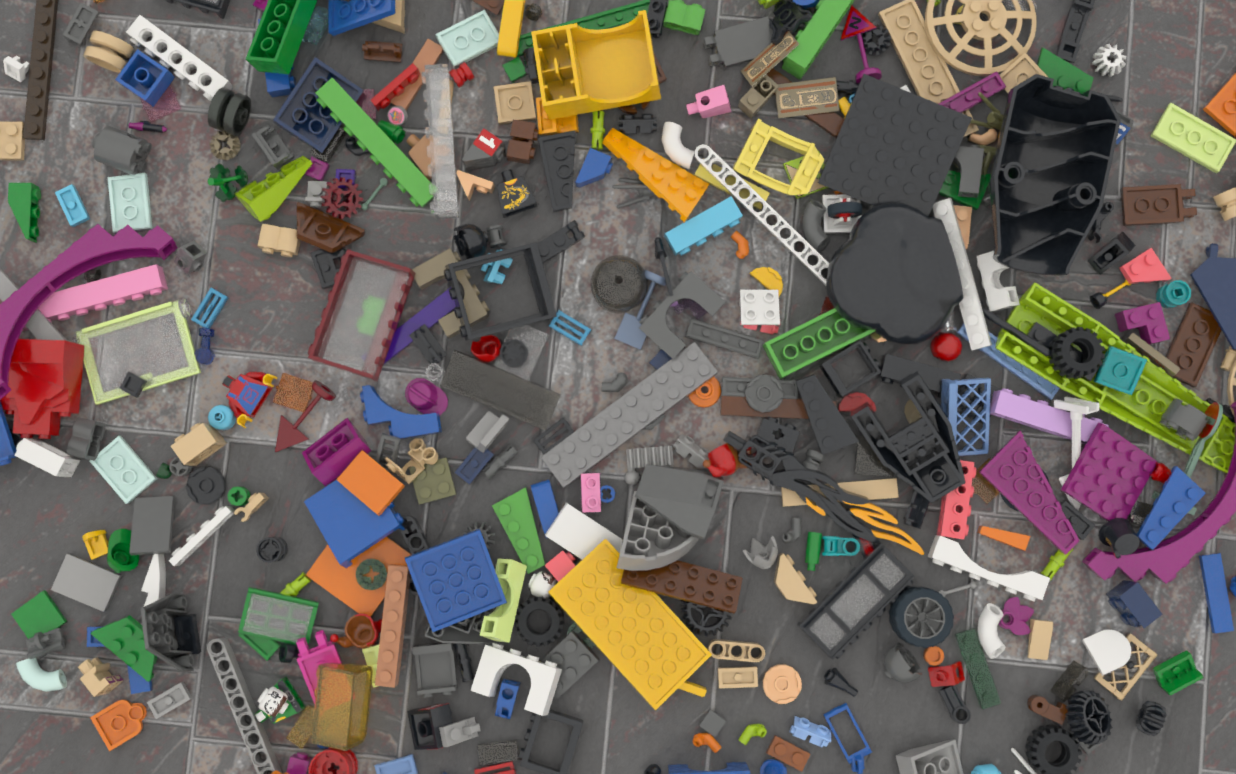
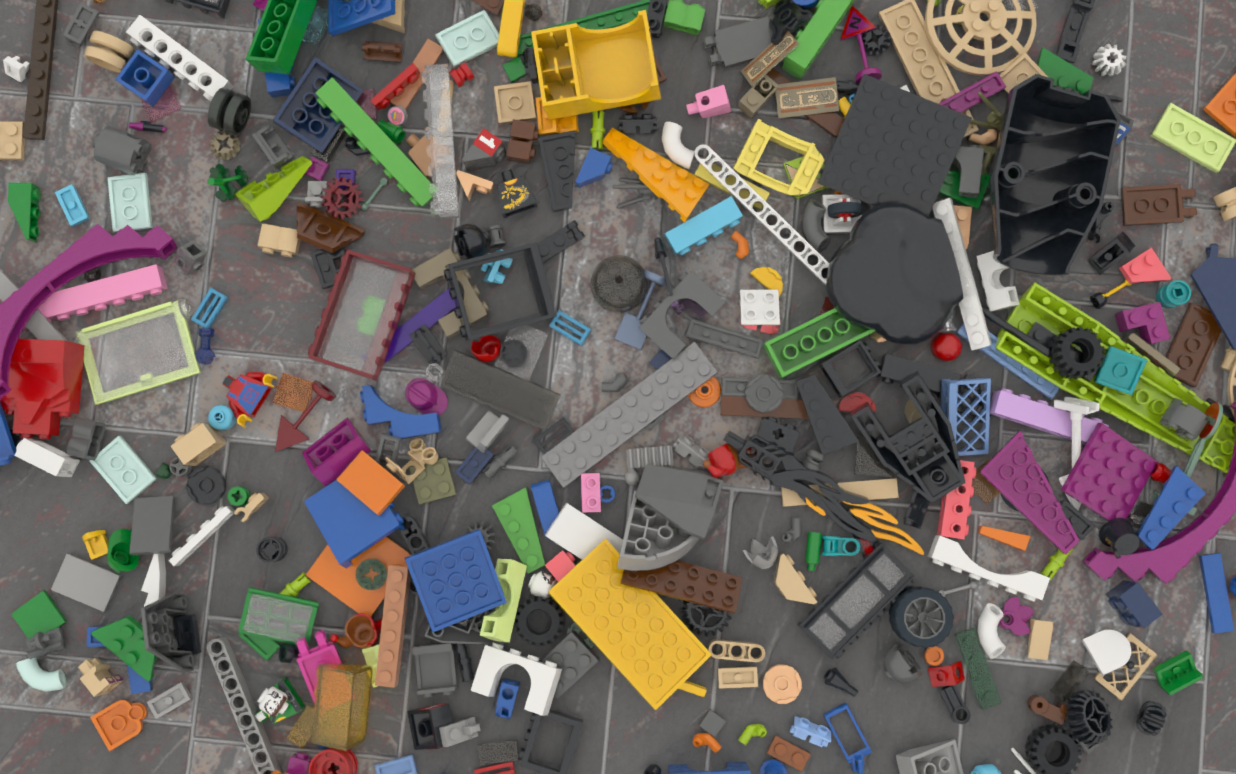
(133, 384): black tile -> none

